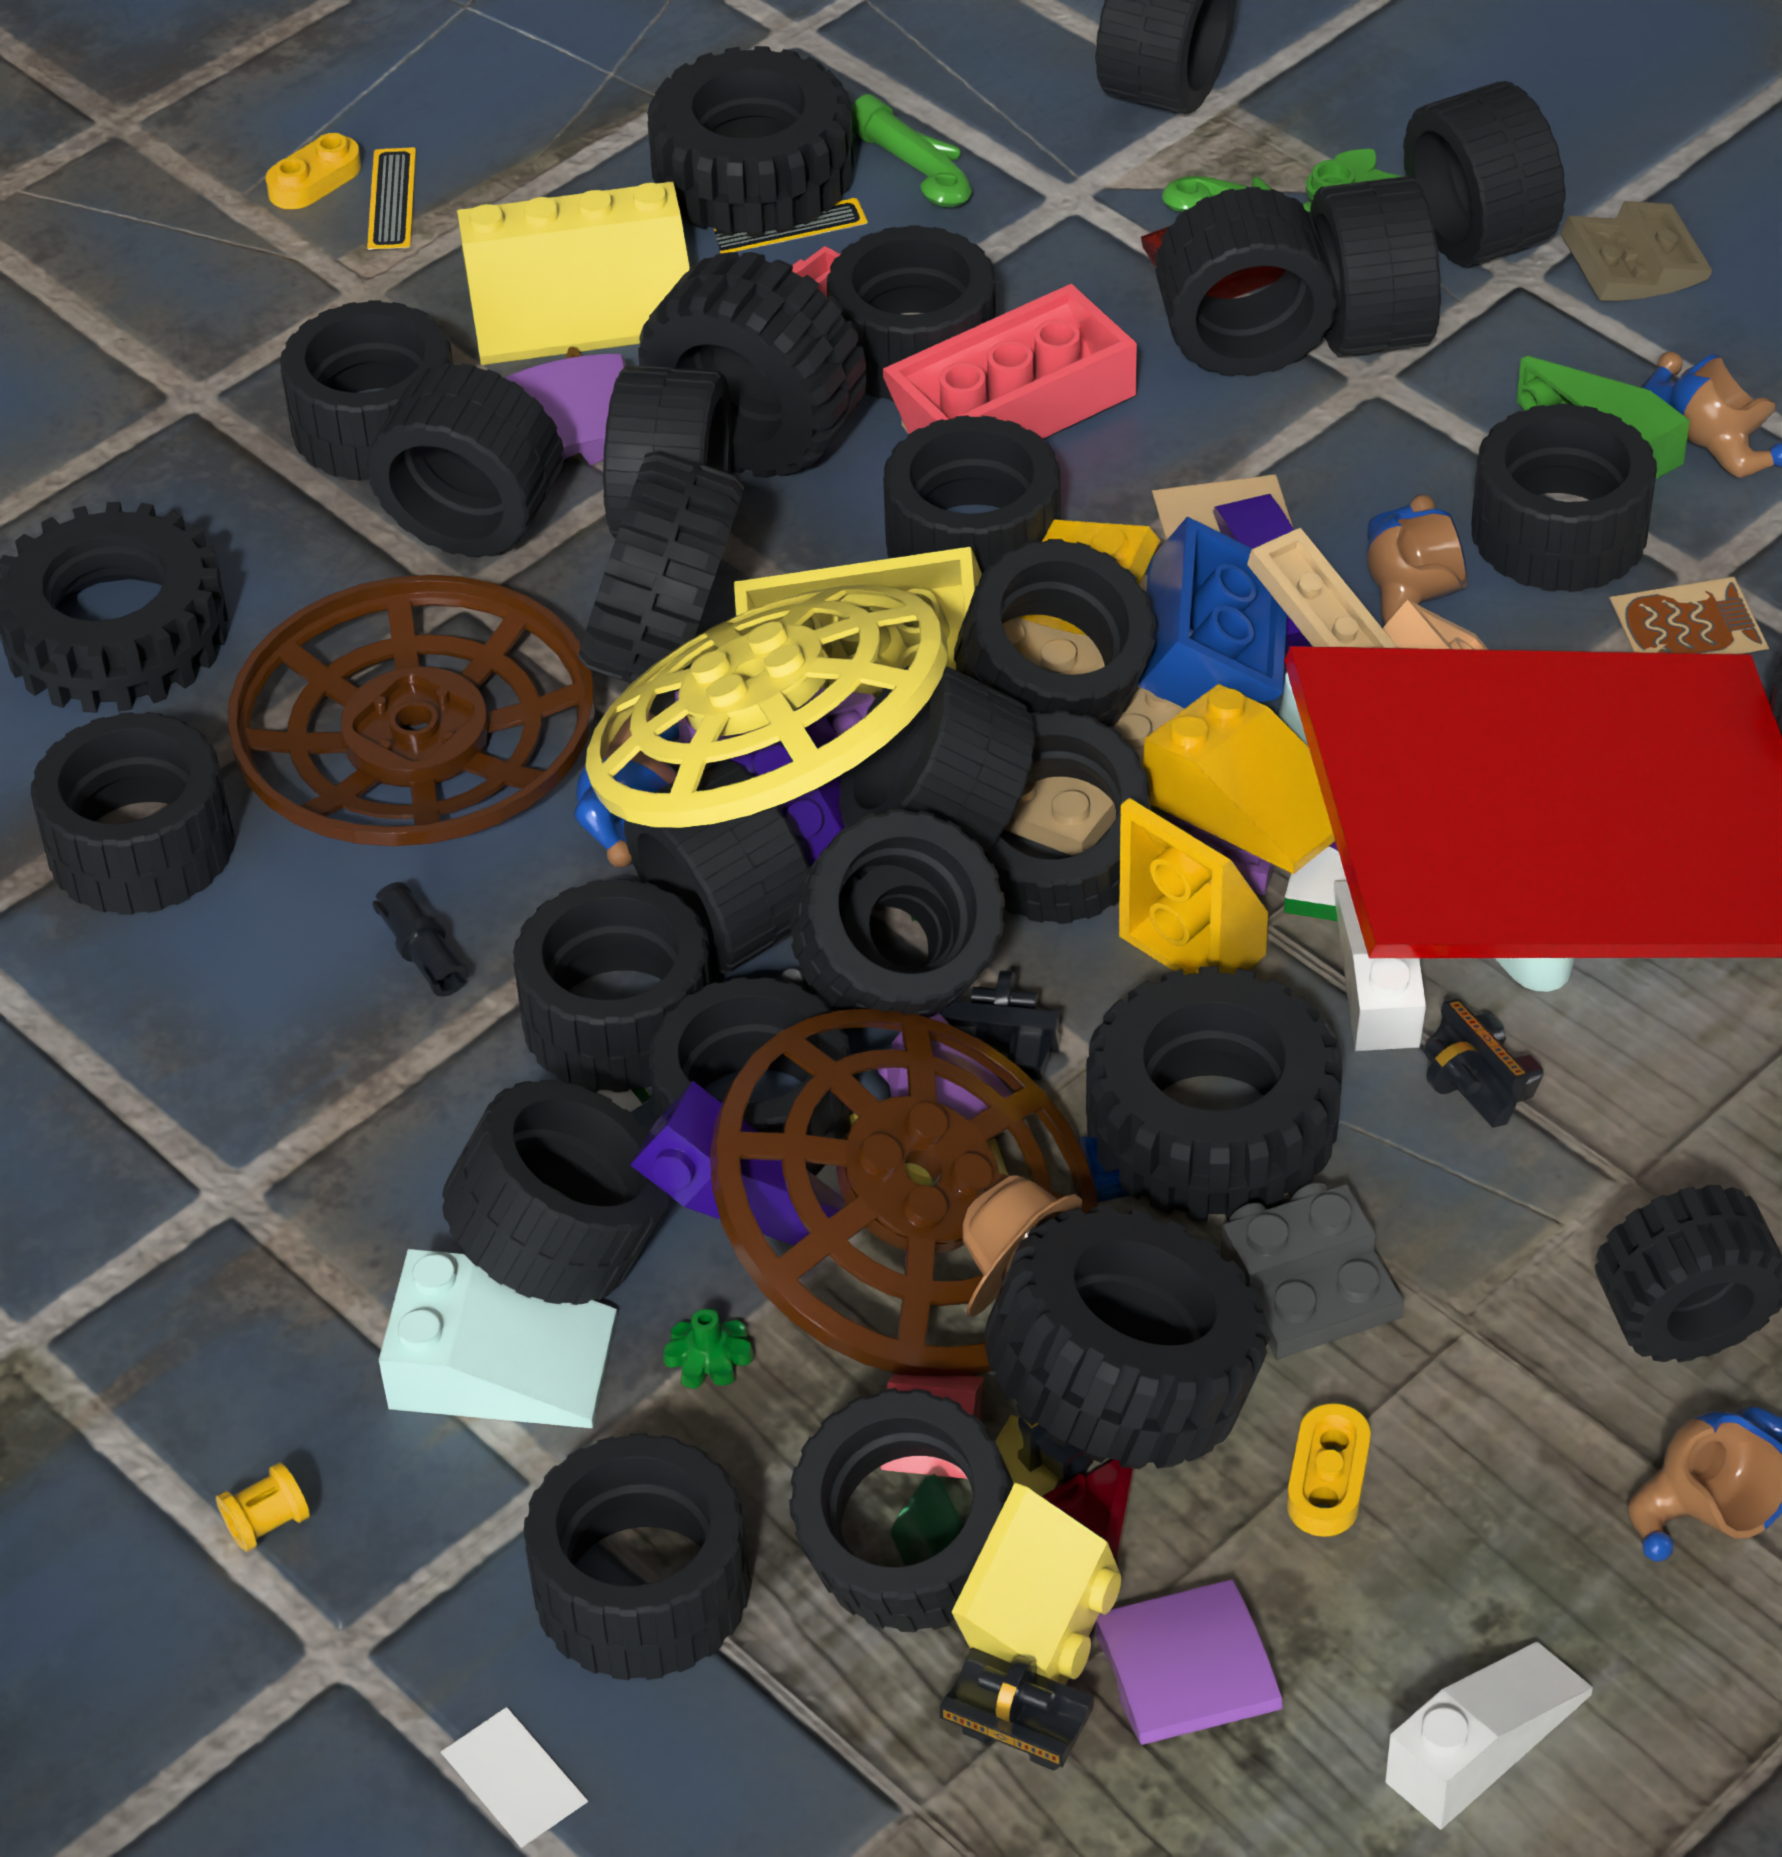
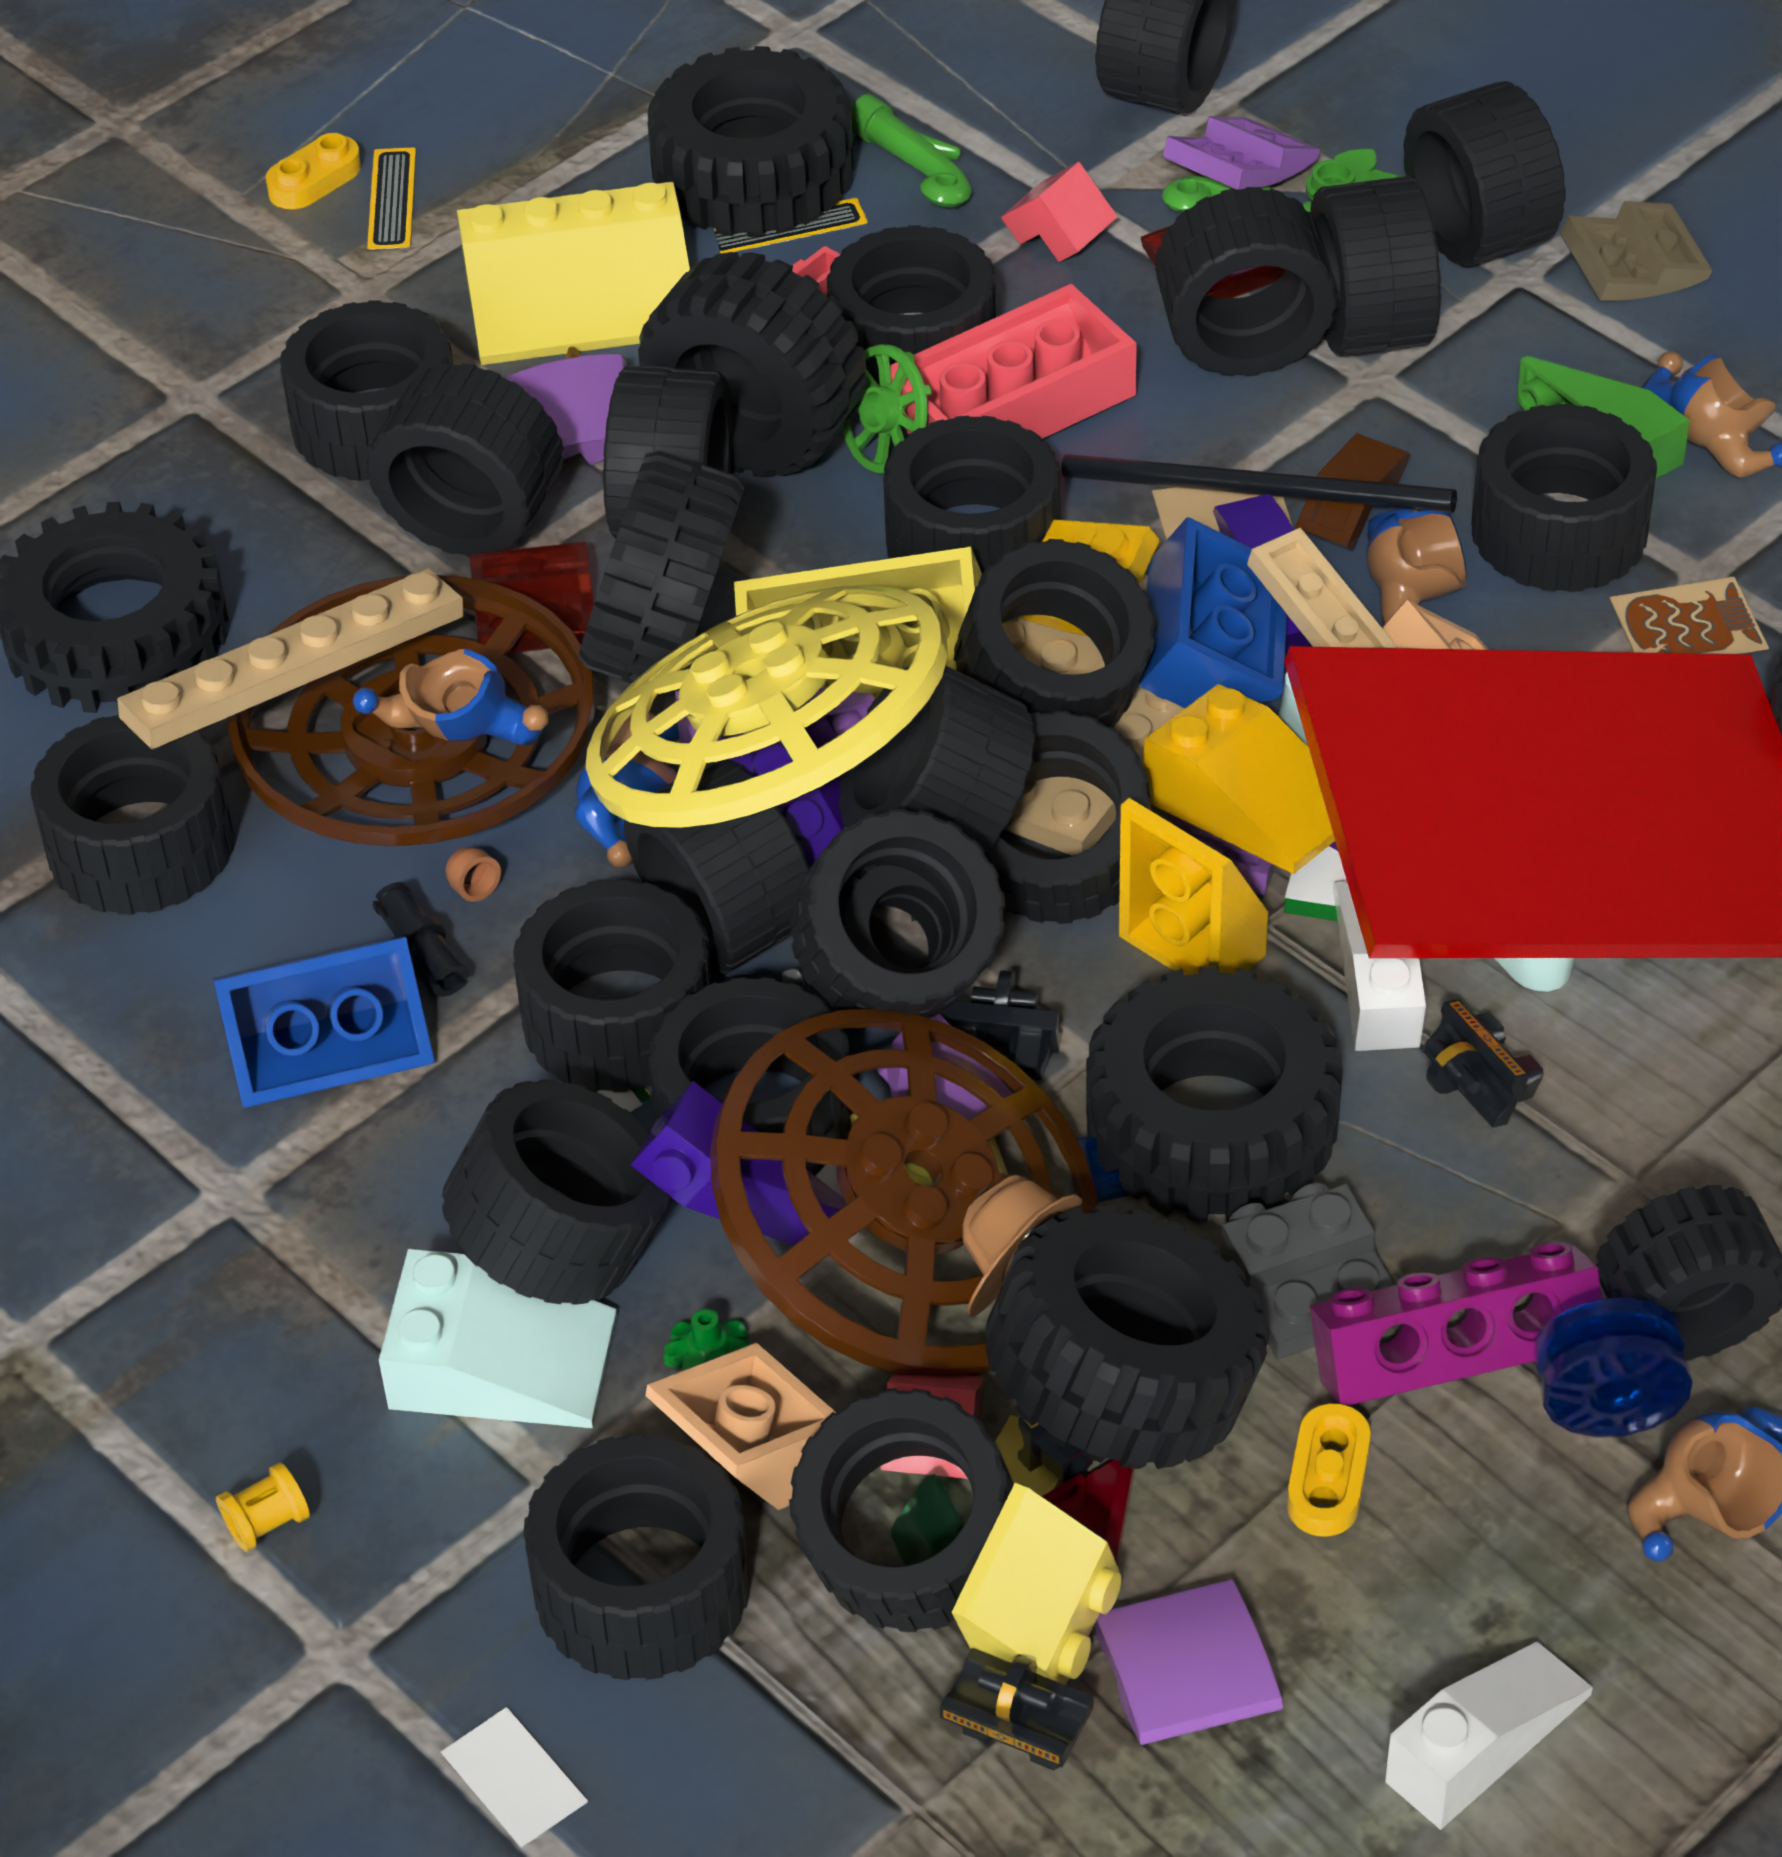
(289, 658): none -> tan plate
(323, 1020): none -> blue slope
(455, 701): none -> piece
(472, 873): none -> nougat hinge
(547, 574): none -> clear red slope
(745, 1416): none -> light nougat slope
(884, 406): none -> bright green wheel
(1062, 210): none -> coral piece
(1241, 153): none -> medium lavender slope
(1260, 483): none -> black piece
(1357, 460): none -> reddish brown slope
(1427, 1352): none -> magenta brick
(1612, 1367): none -> clear blue wheel

